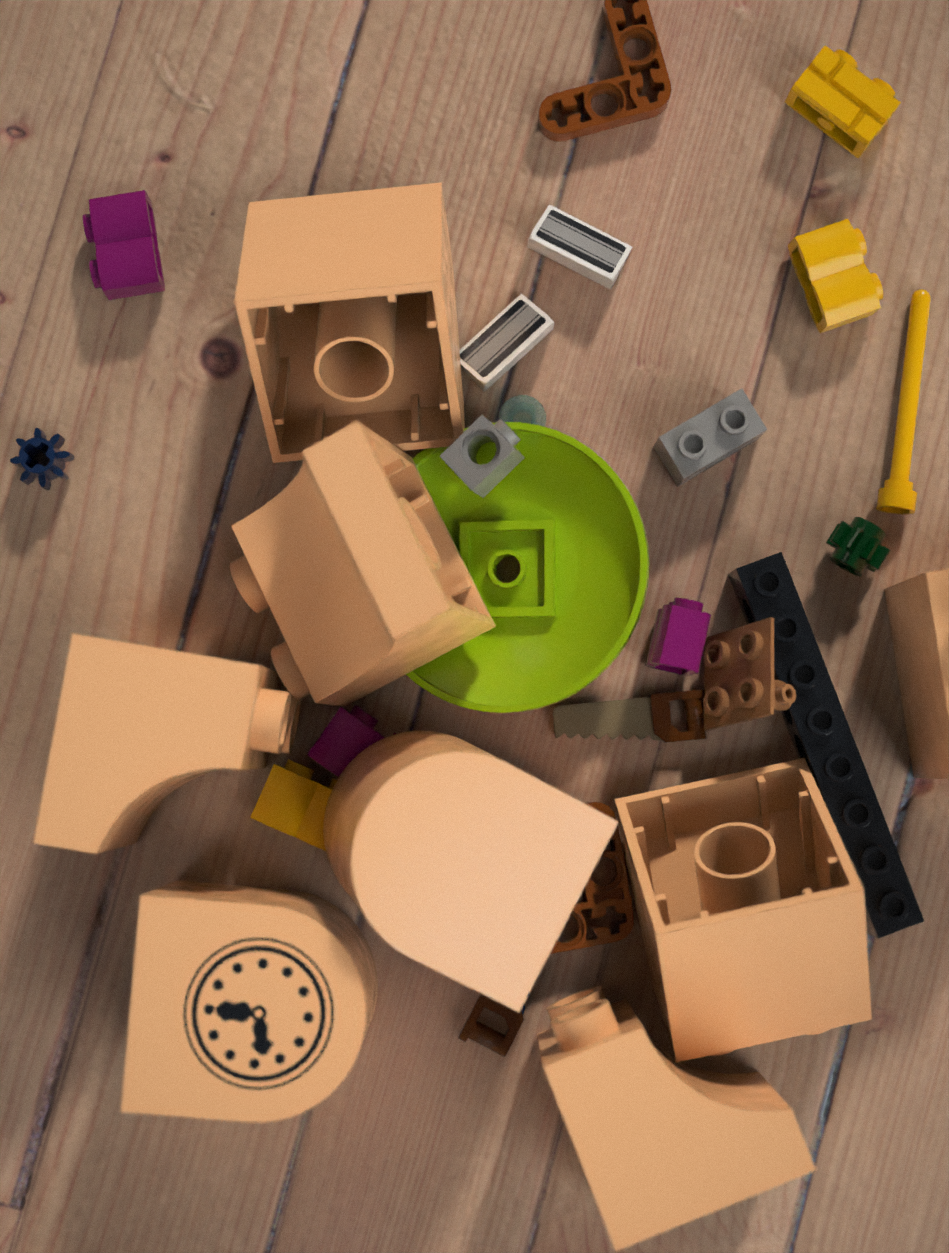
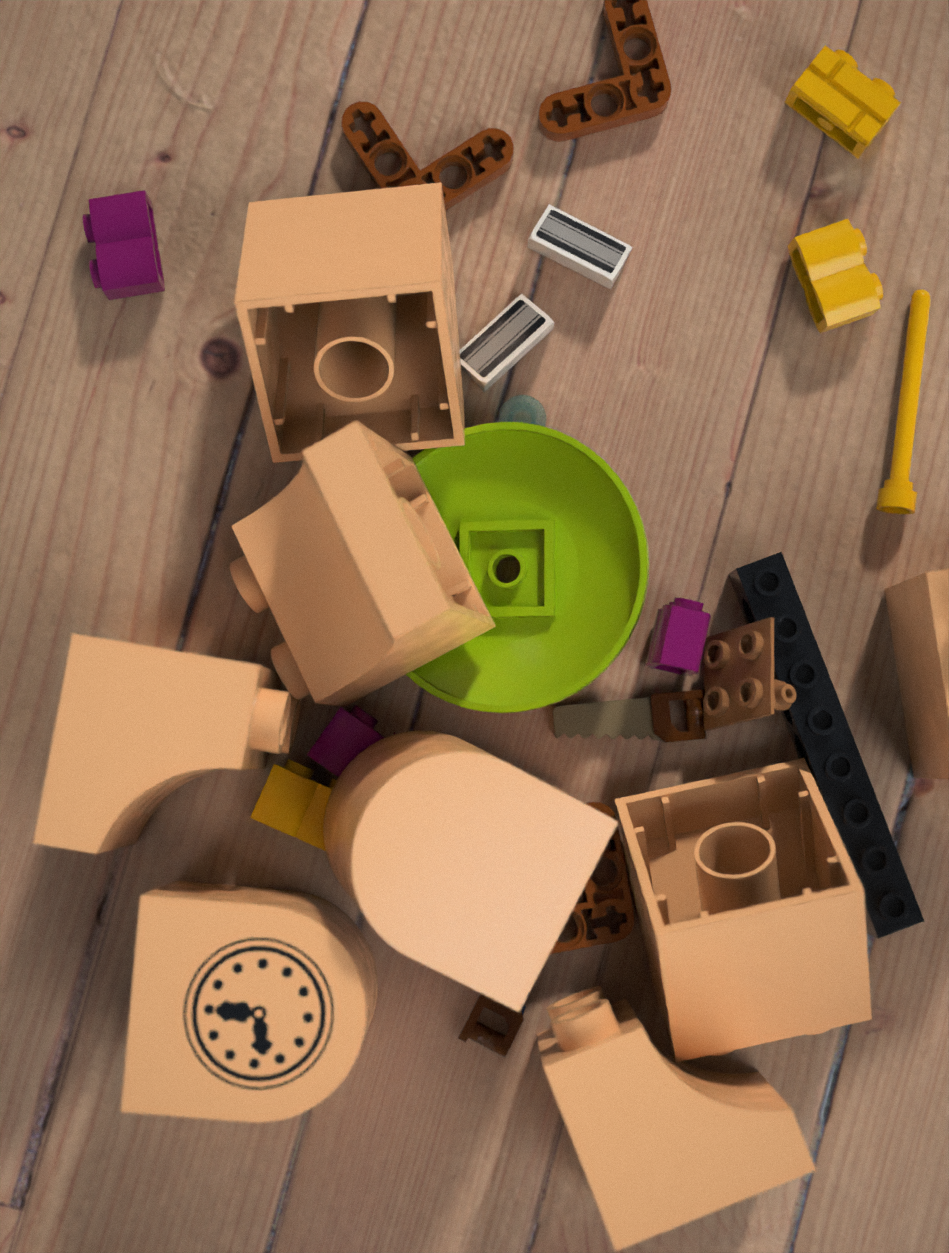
(29, 451): dark blue gear -> none
(409, 172): none -> dark orange beam
(462, 455): light grey brick -> none
(709, 437): light grey brick -> none
(858, 546): dark green gear -> none

